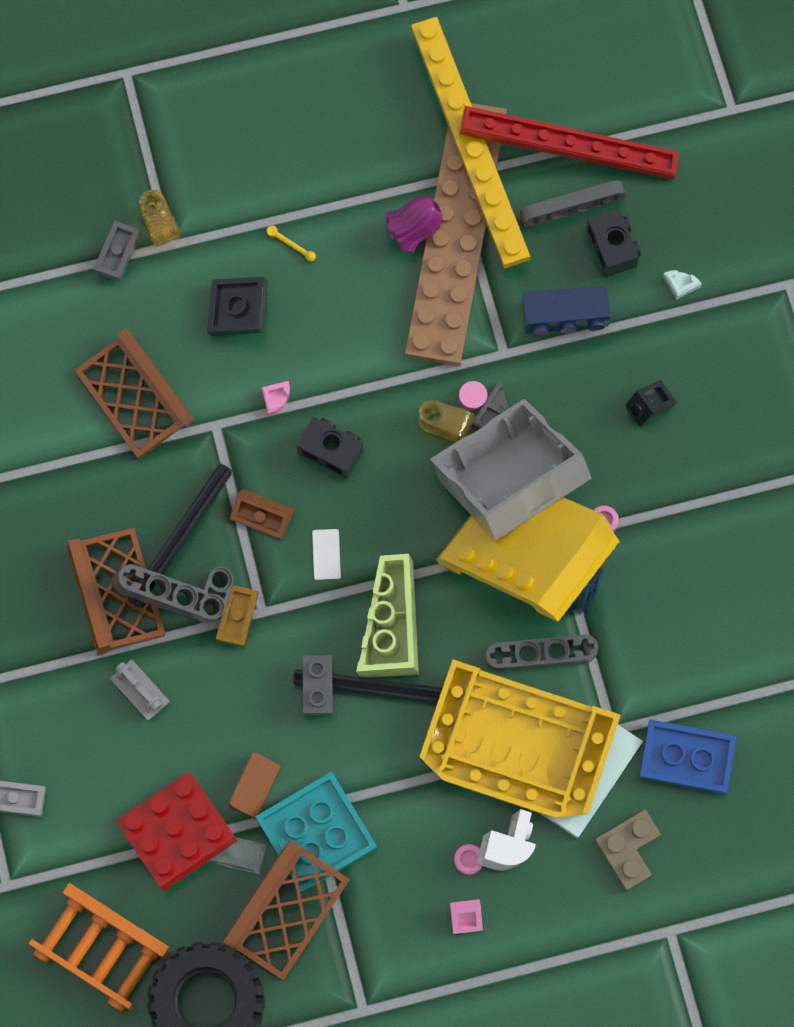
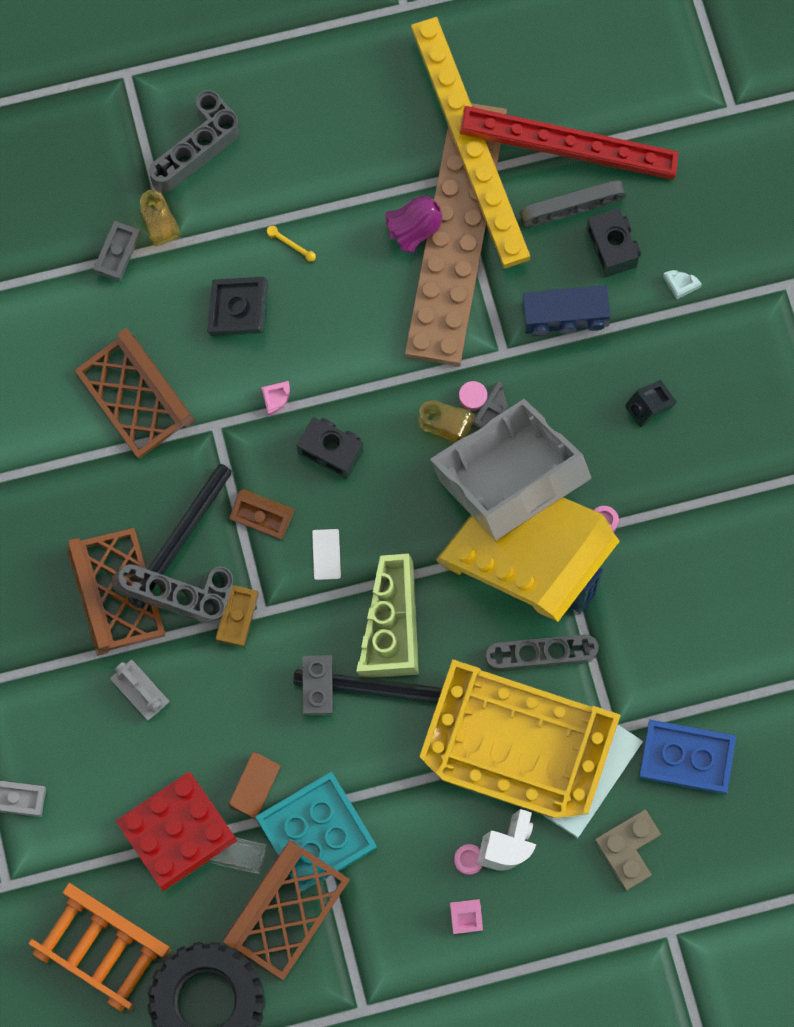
(167, 178): none -> dark grey beam

